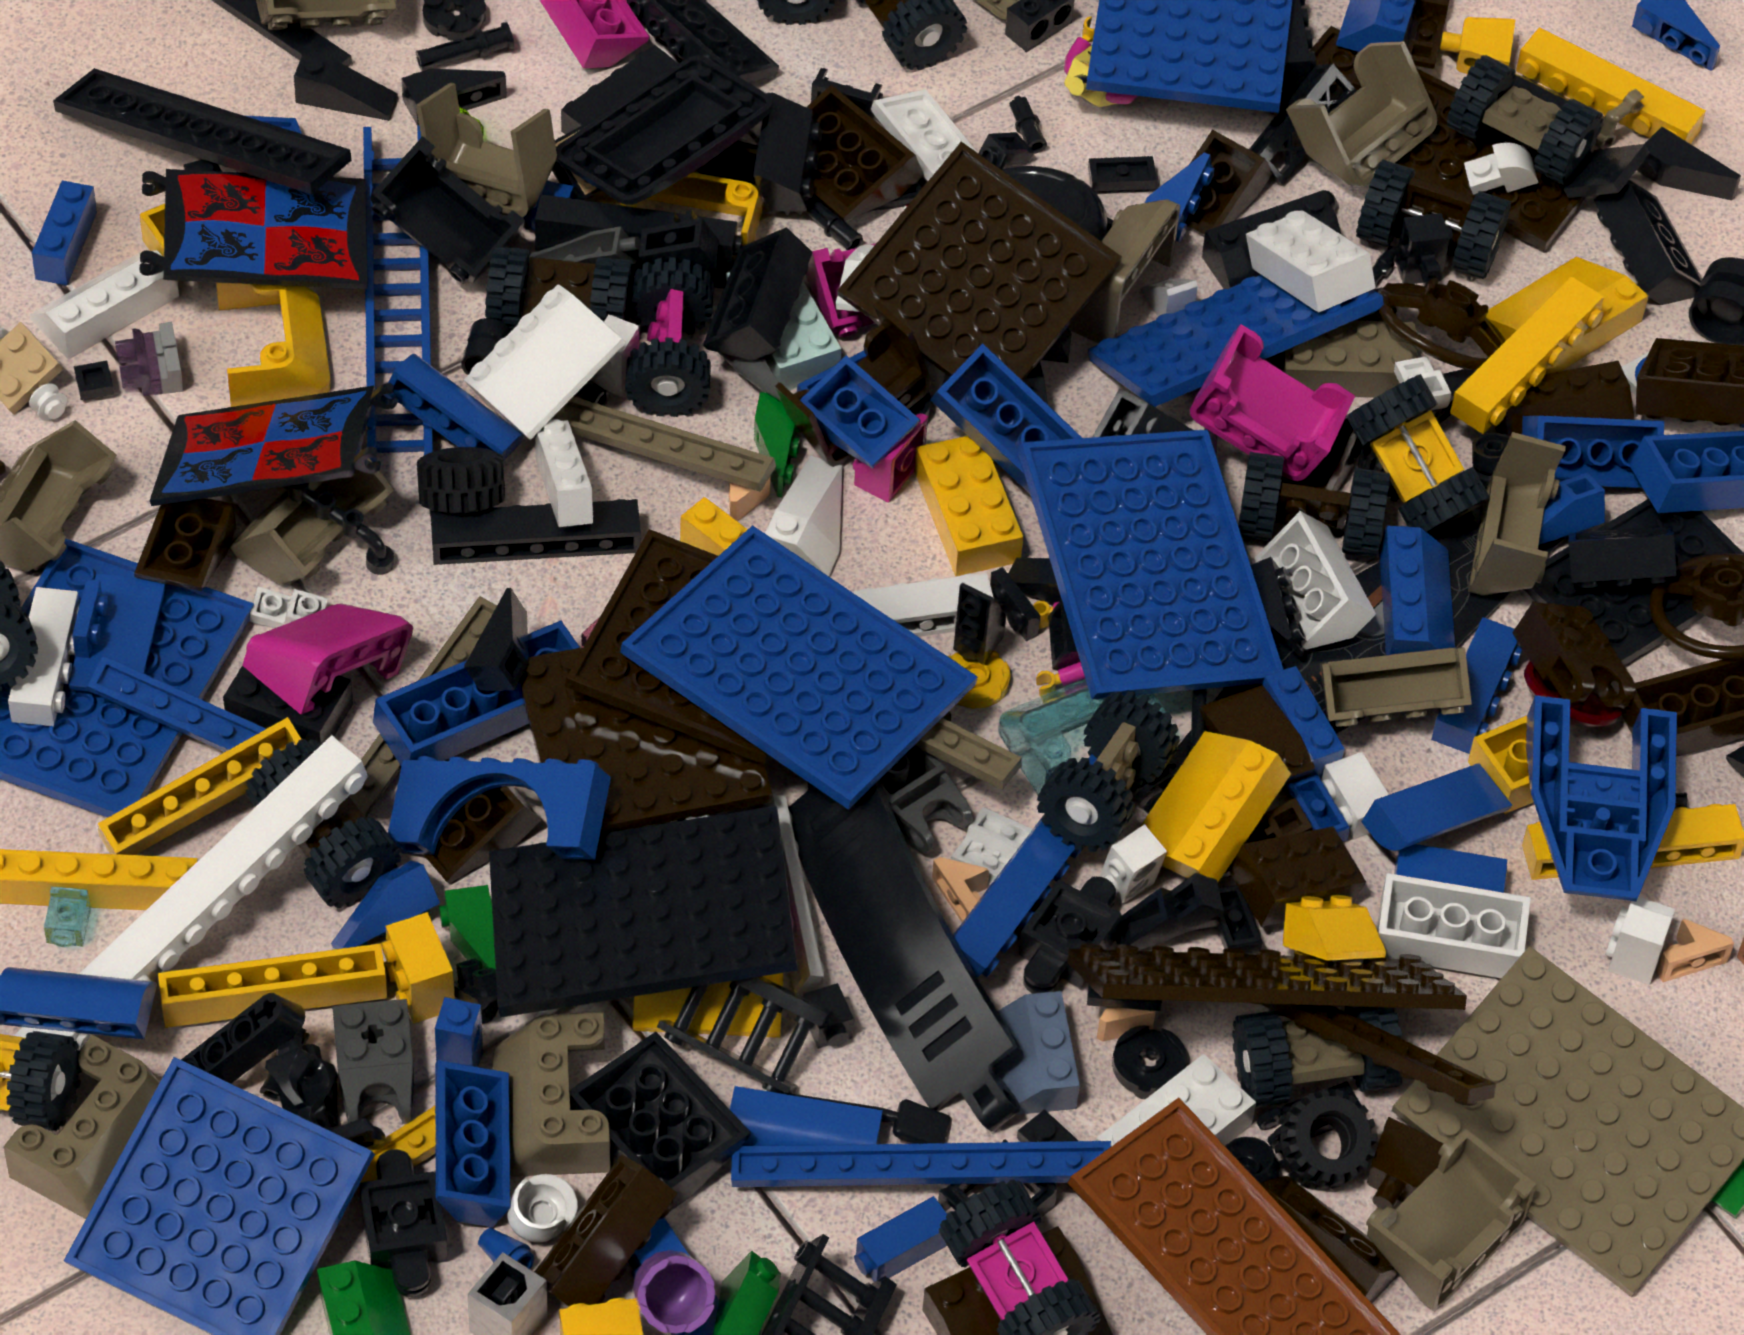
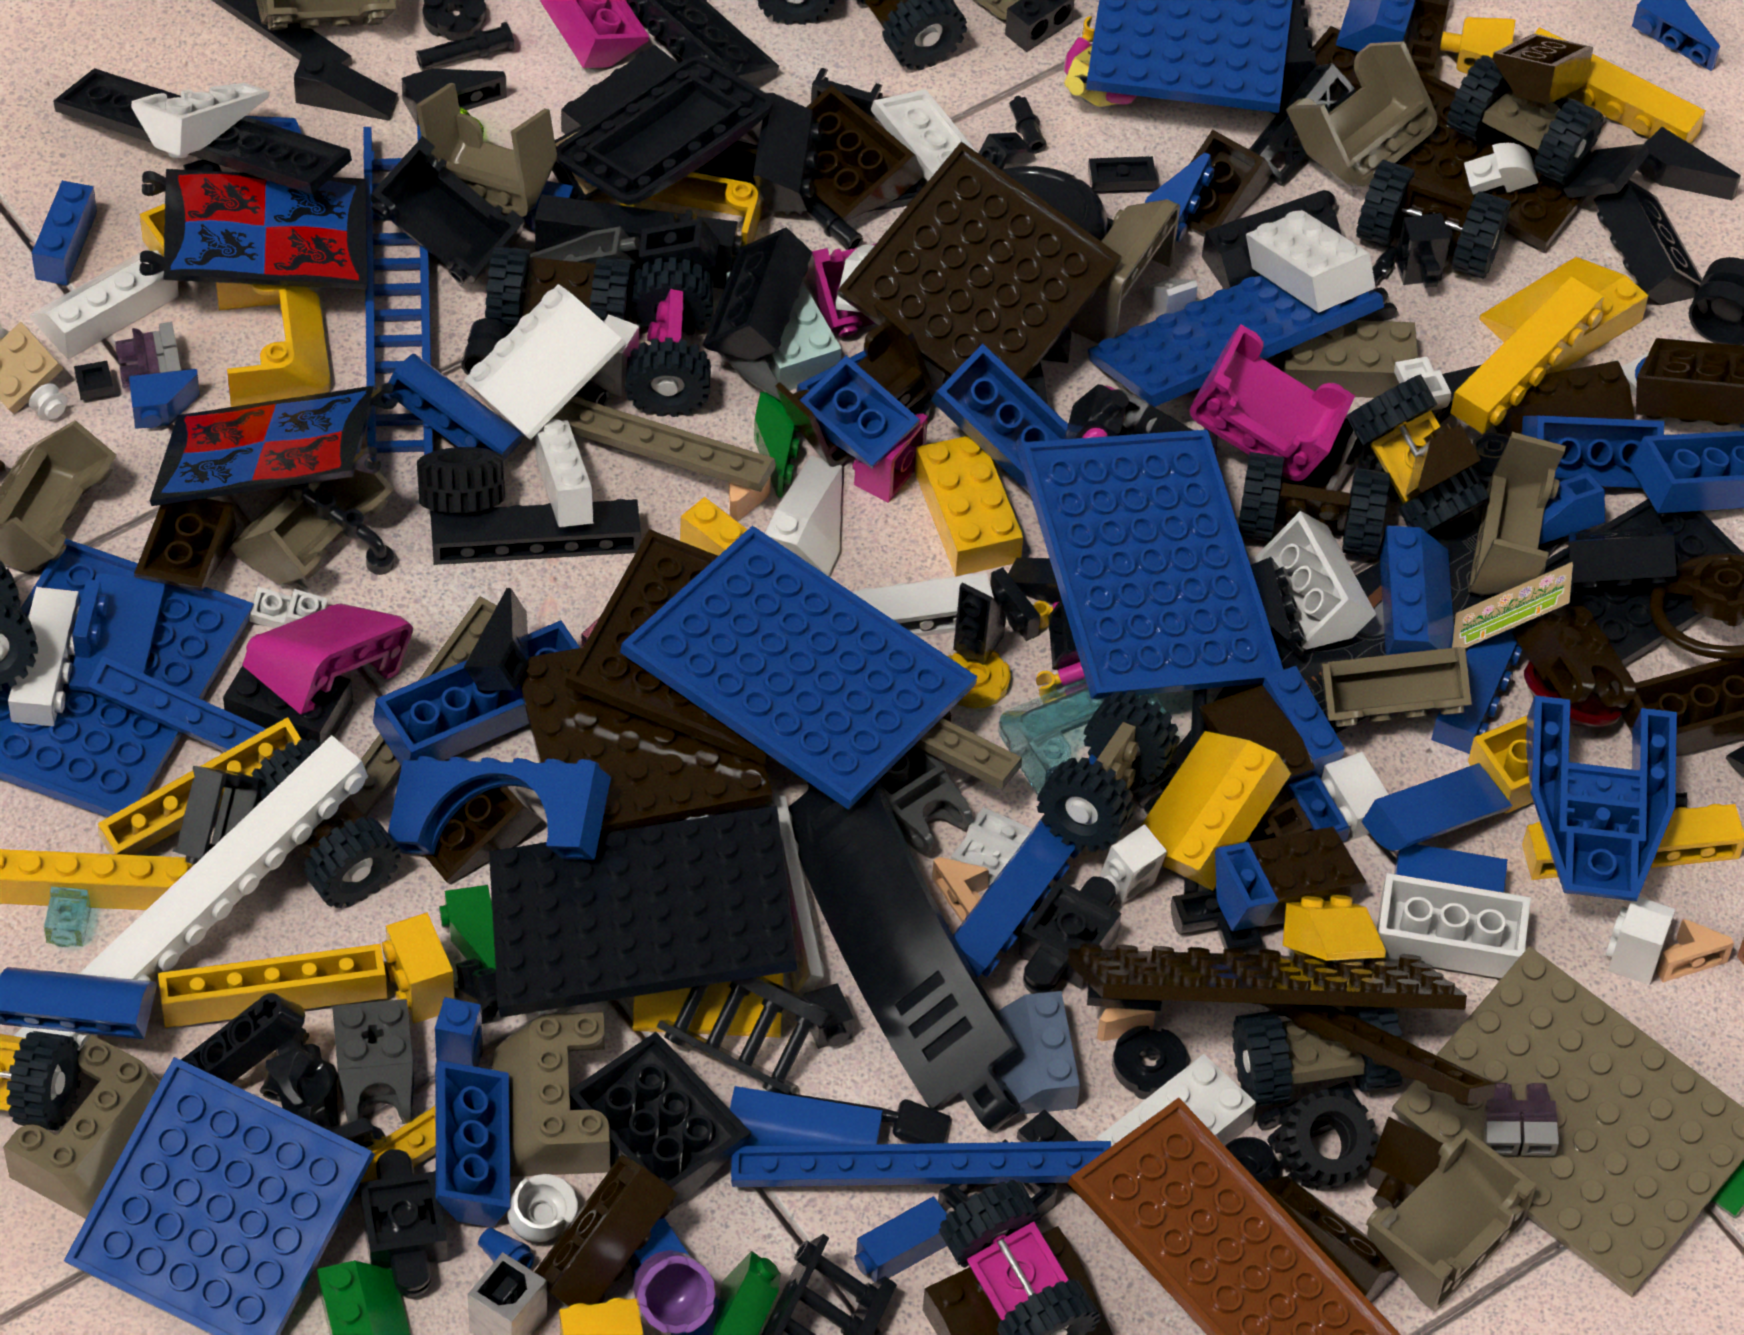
(162, 396): none -> blue slope
(195, 118): none -> white wedge
(238, 800): none -> black window
(391, 899): blue slope -> none
(1097, 413): none -> black torso
(1170, 912): black slope -> none
(1242, 887): none -> blue slope
(1442, 457): none -> dark brown slope
(1448, 308): dark brown piece -> none
(1513, 607): none -> sticker
(1537, 1119): none -> hips
(1544, 68): none -> dark brown slope
(1630, 104): dark tan arm -> none

